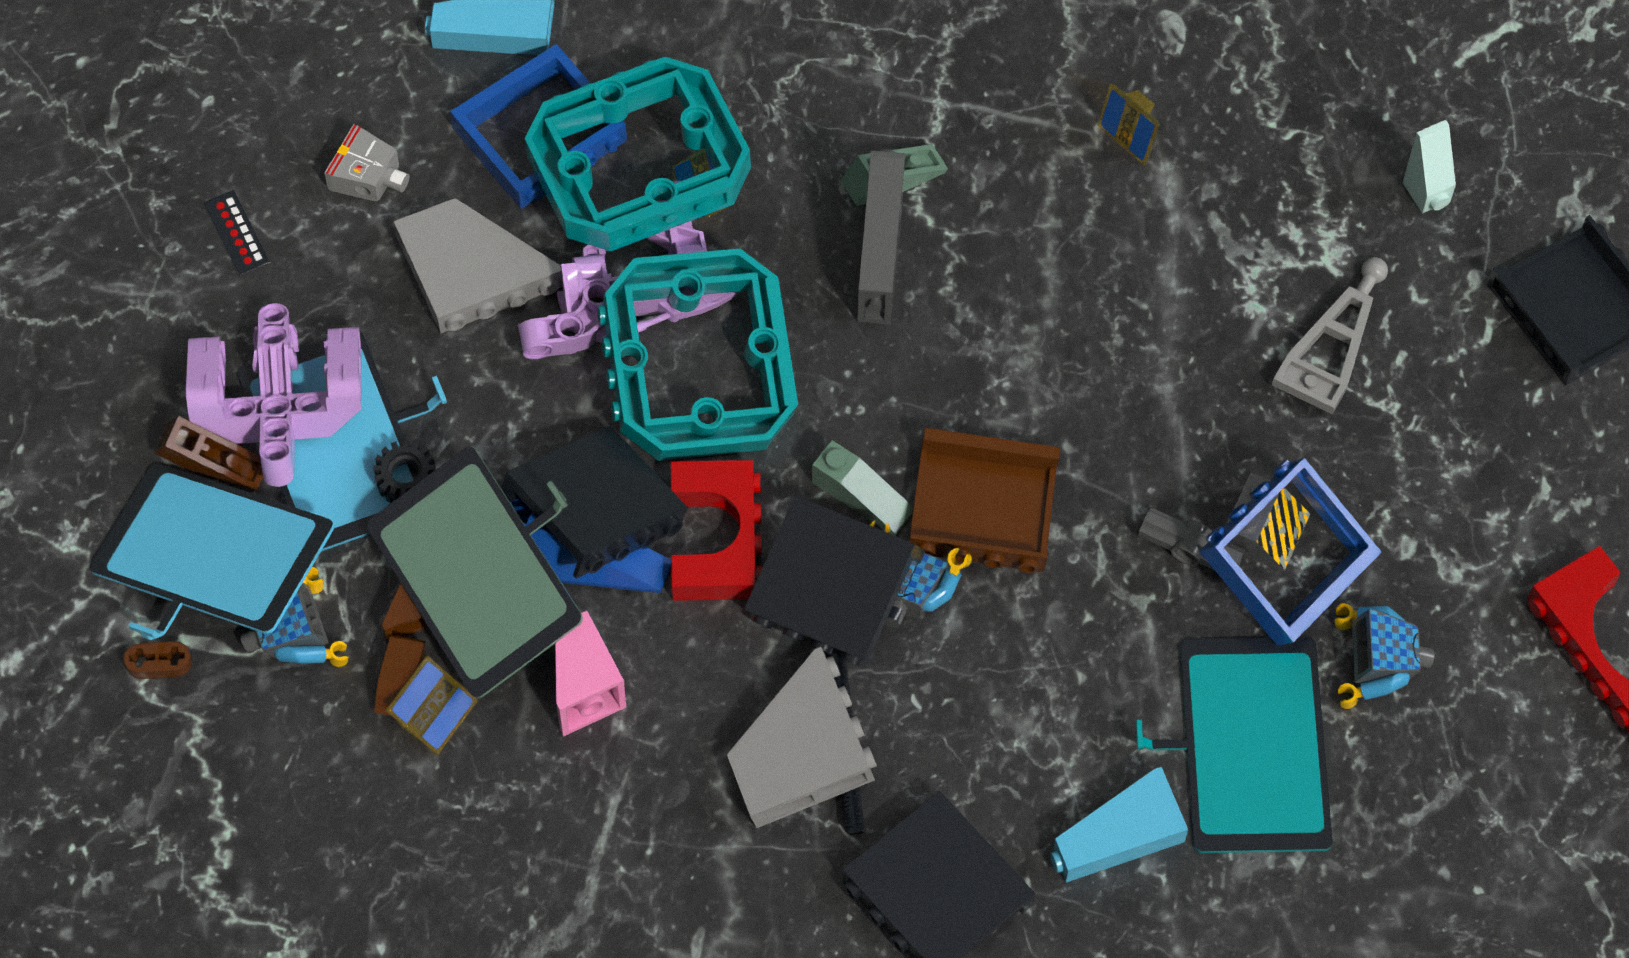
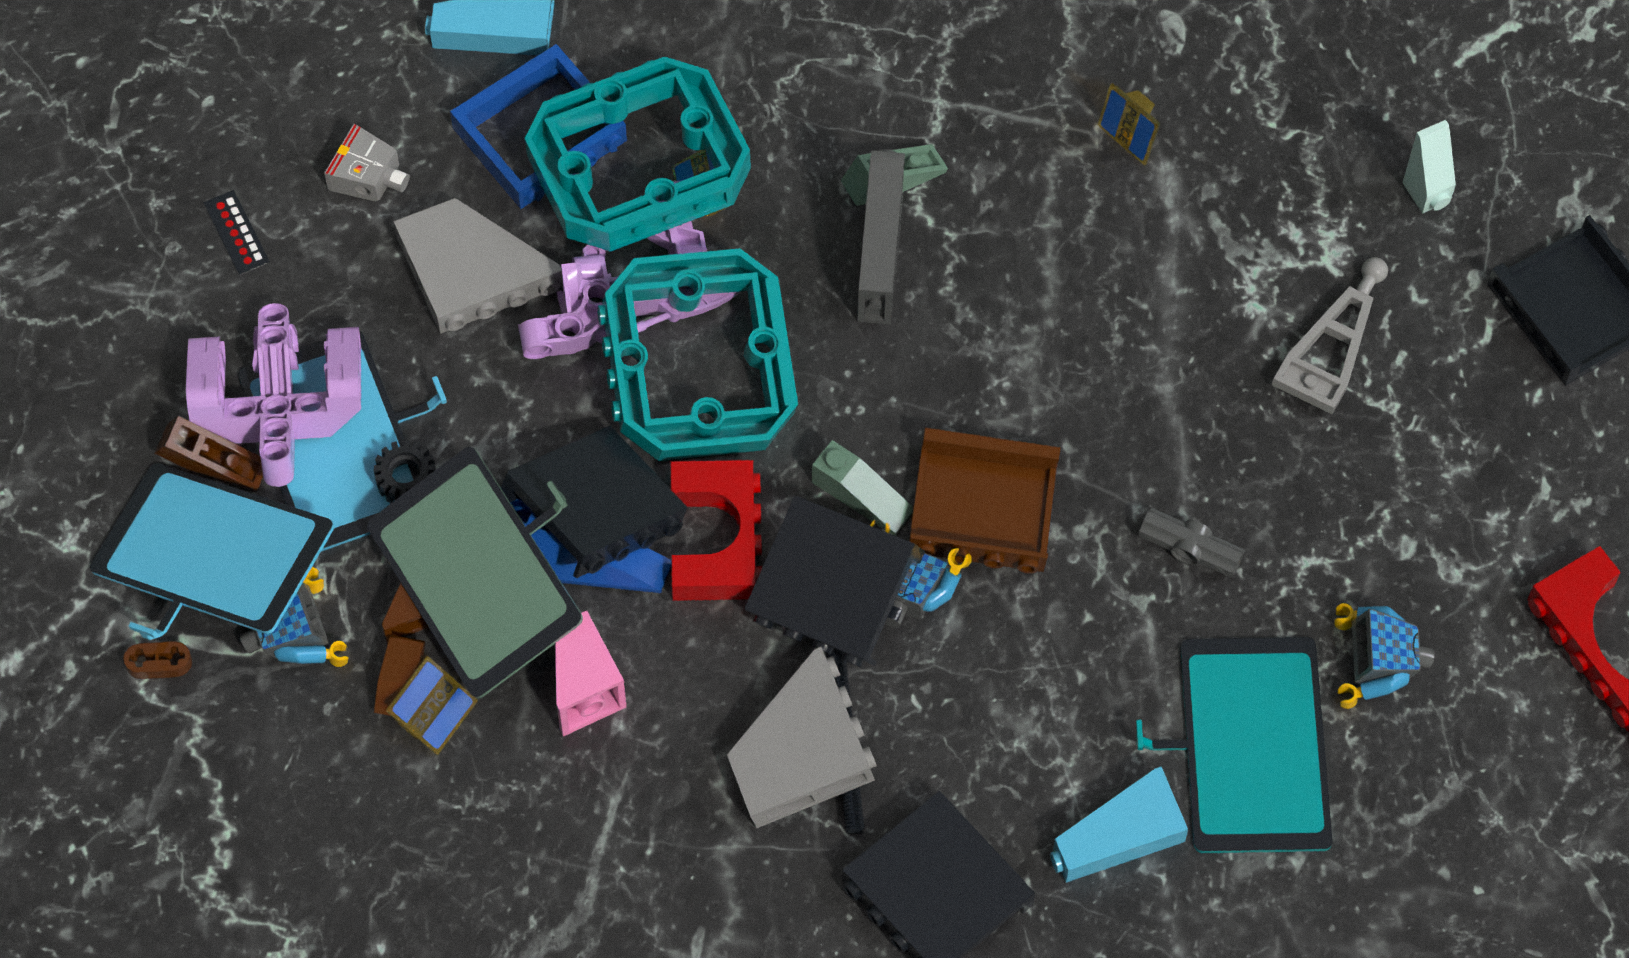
(1274, 530): slope -> none
(1335, 515): blue window -> none

